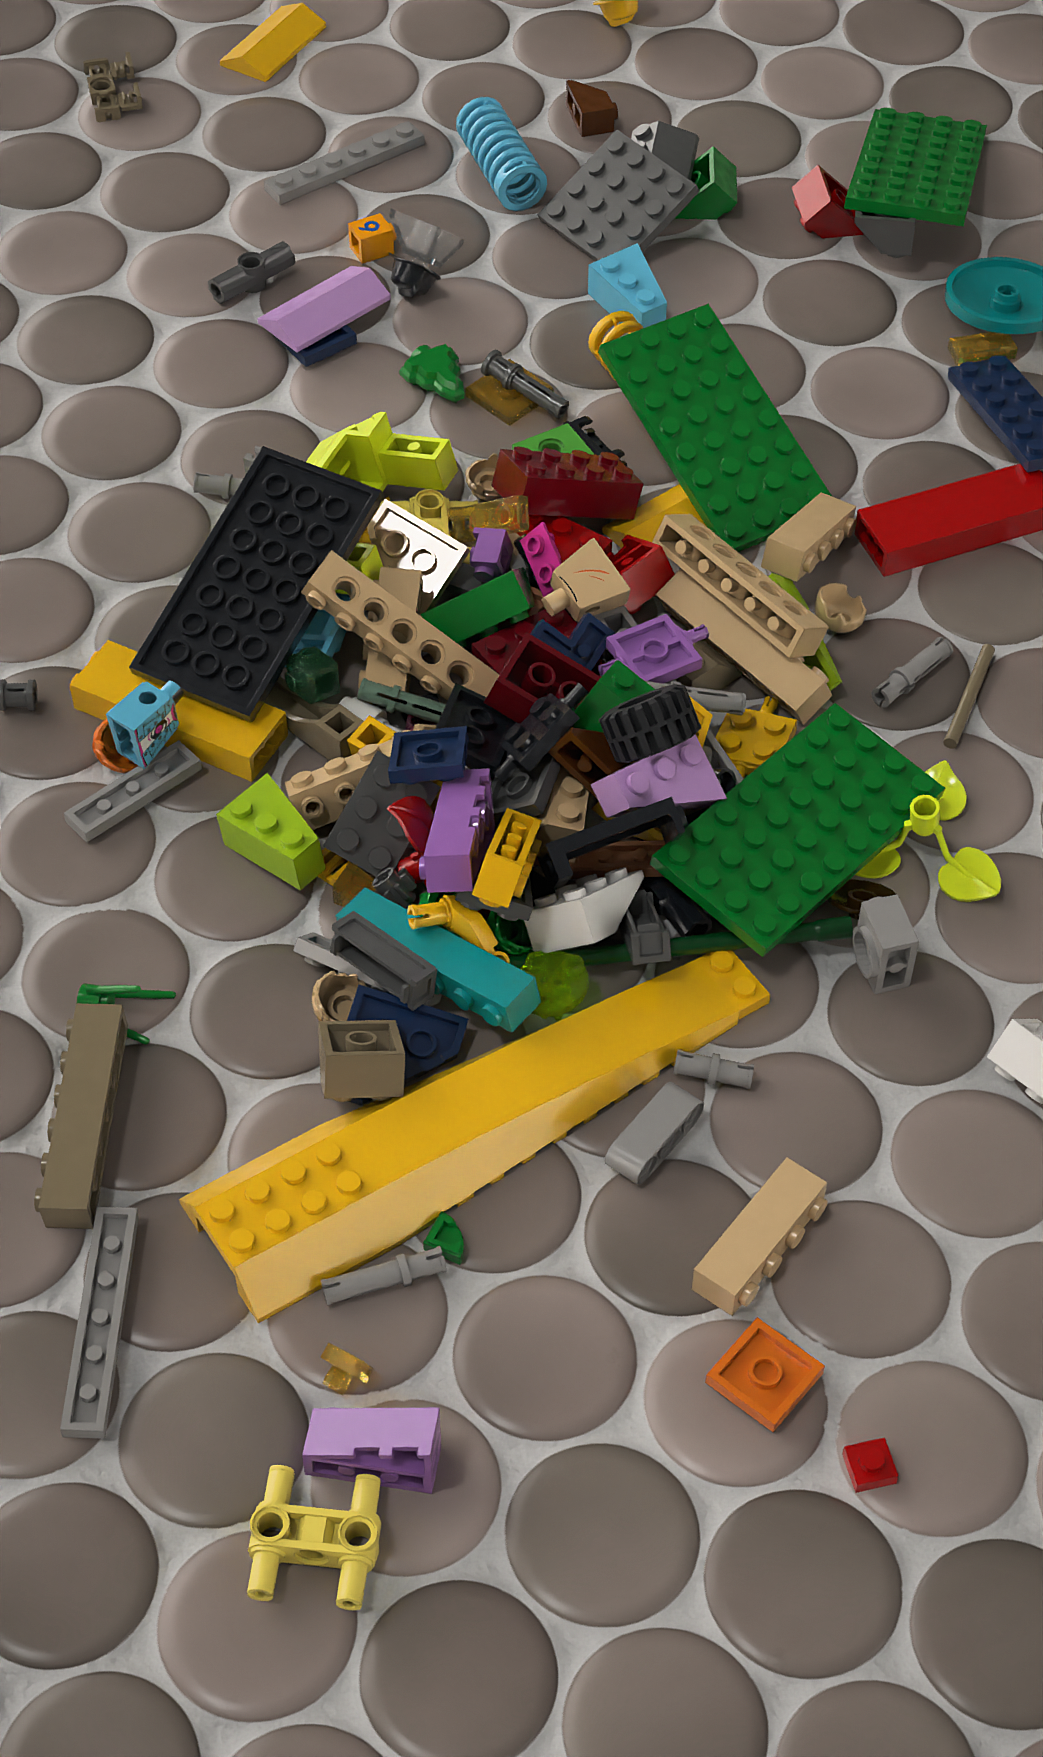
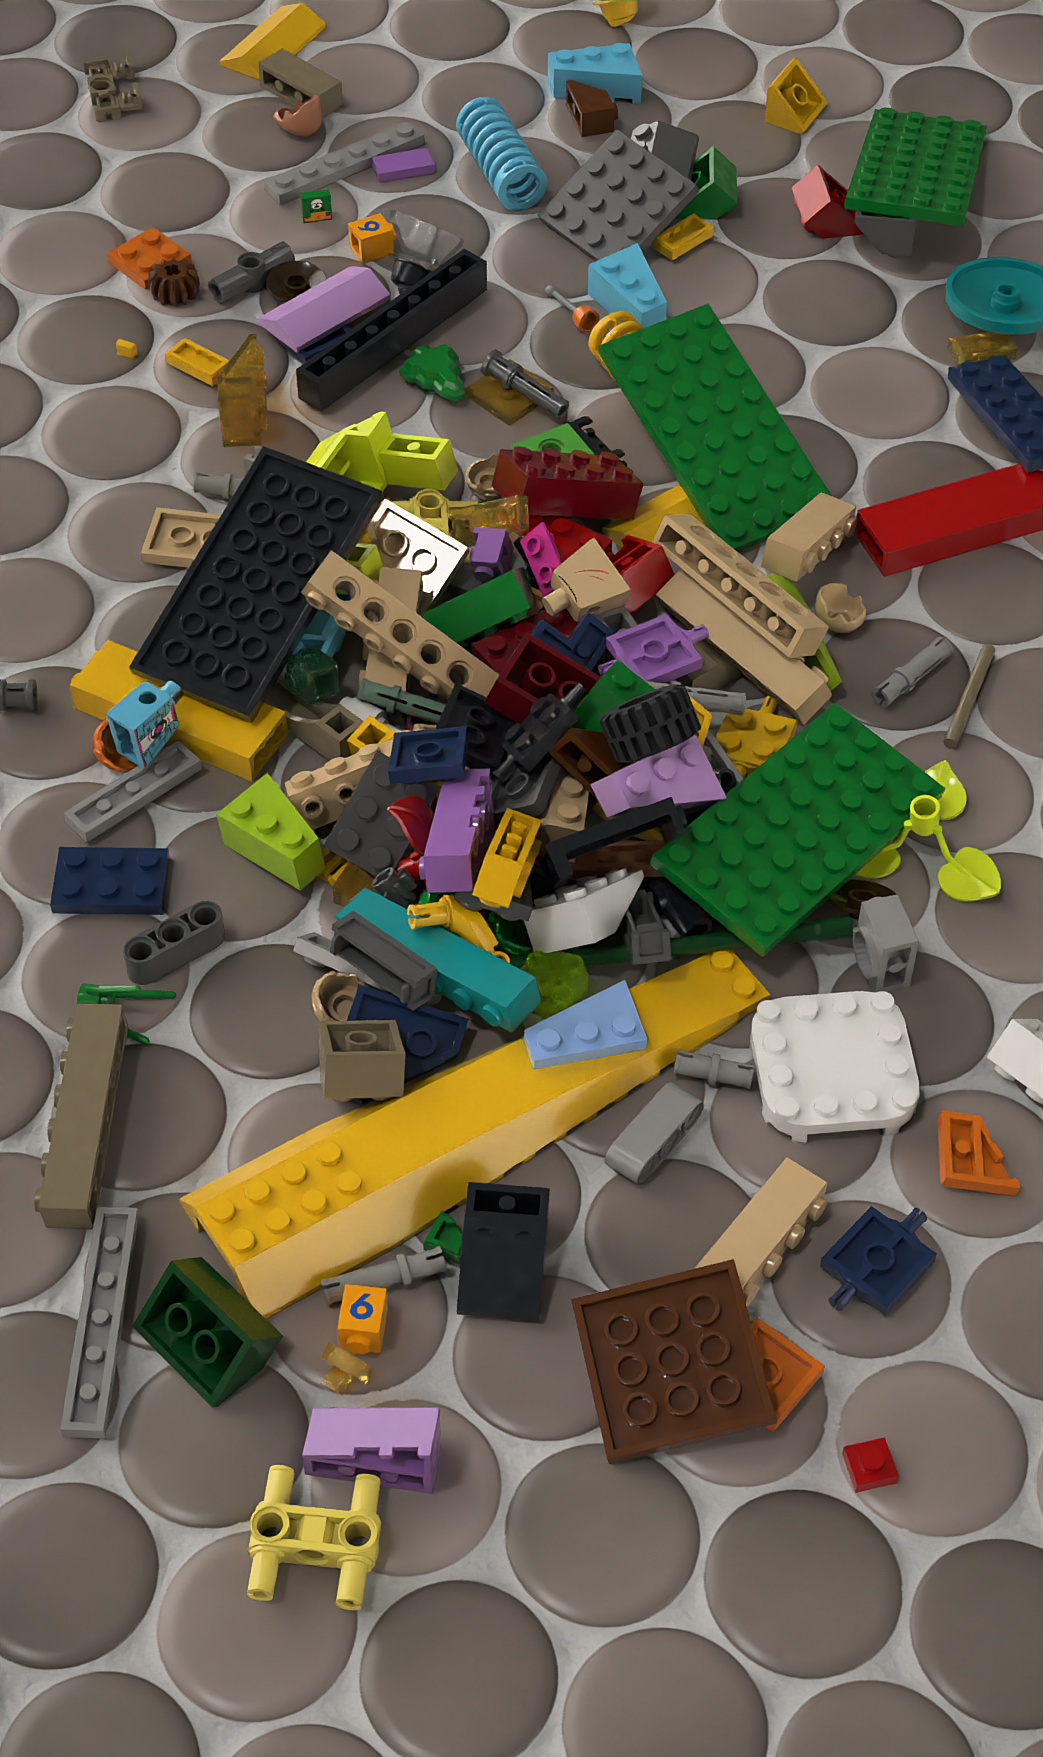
(110, 880): none -> dark blue plate
(126, 348): none -> yellow piece
(141, 252): none -> orange plate
(173, 282): none -> reddish brown gear
(174, 942): none -> dark grey beam
(176, 536): none -> tan plate
(196, 361): none -> yellow plate
(206, 1329): none -> dark green slope
(243, 396): none -> clear yellow slope
(293, 279): none -> dark brown dish
(298, 80): none -> dark tan brick
(301, 120): none -> nougat hair
(316, 206): none -> green tile
(362, 1319): none -> light orange brick
(391, 330): none -> black brick
(403, 165): none -> medium lavender tile
(503, 1251): none -> black slope
(583, 317): none -> orange hinge
(588, 1030): none -> light blue wing
(603, 67): none -> medium azure wedge
(672, 1361): none -> reddish brown plate
(683, 237): none -> yellow plate
(793, 99): none -> yellow slope
(834, 1063): none -> white plate
(878, 1260): none -> dark blue plate
(970, 1156): none -> orange wing

